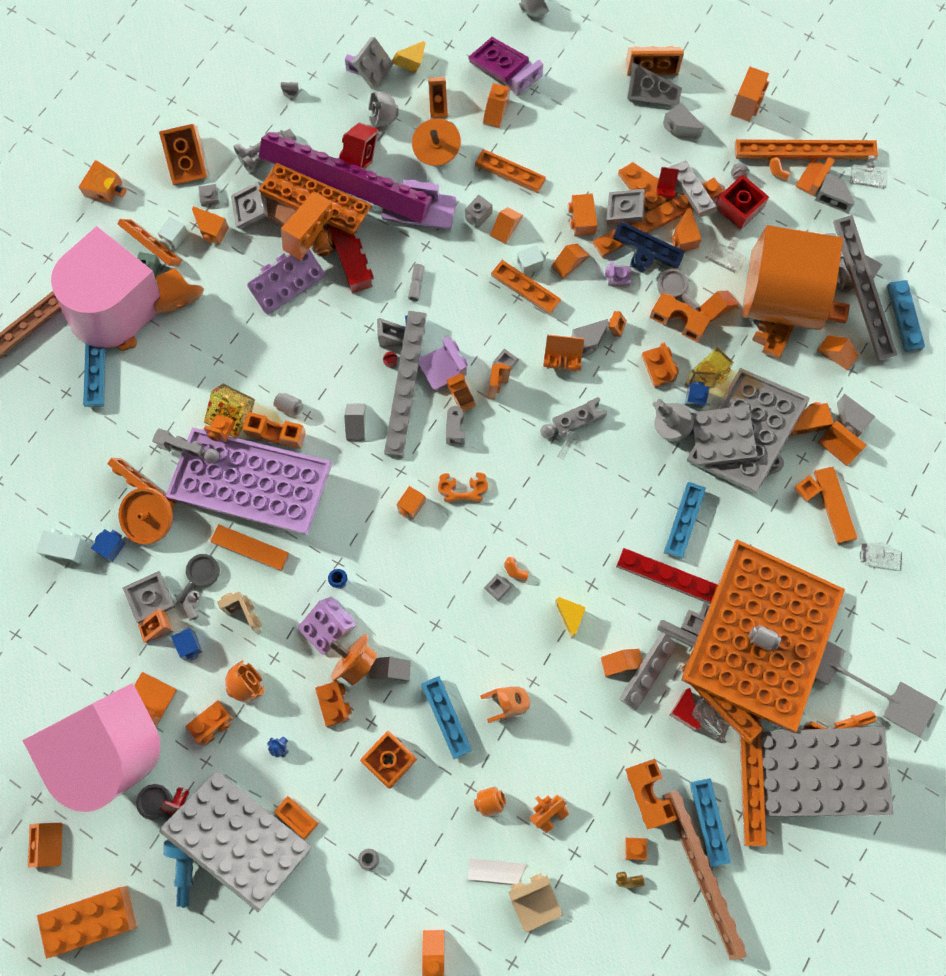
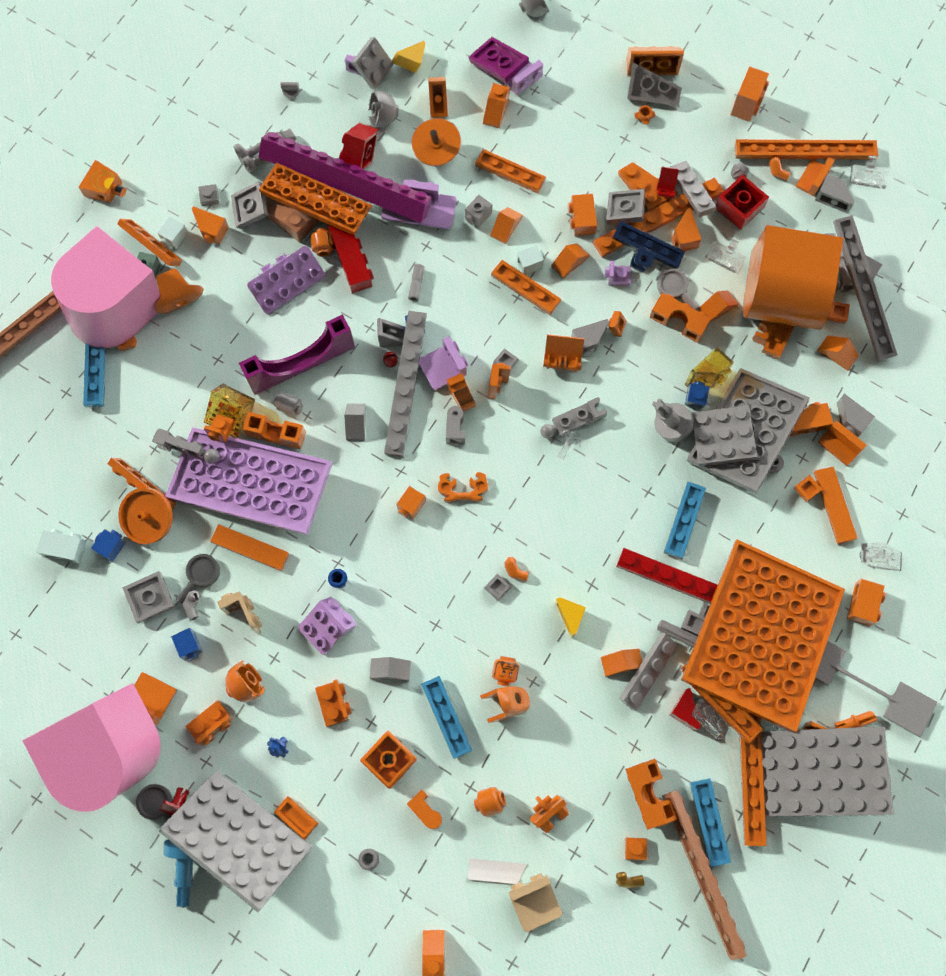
(45, 844): orange panel -> none
(86, 921): orange brick -> none
(155, 626): orange slope -> none
(183, 153): orange slope -> none
(269, 373): none -> magenta arch
(305, 225): orange wedge -> none
(354, 662): orange piece -> none
(430, 818): none -> orange leg
(505, 670): none -> orange head
(644, 110): none -> orange plate
(660, 365): orange bracket -> none
(682, 122): light grey slope -> none
(764, 638): light grey brick -> none
(866, 602): none -> orange brick
(906, 316): dark azure plate -> none

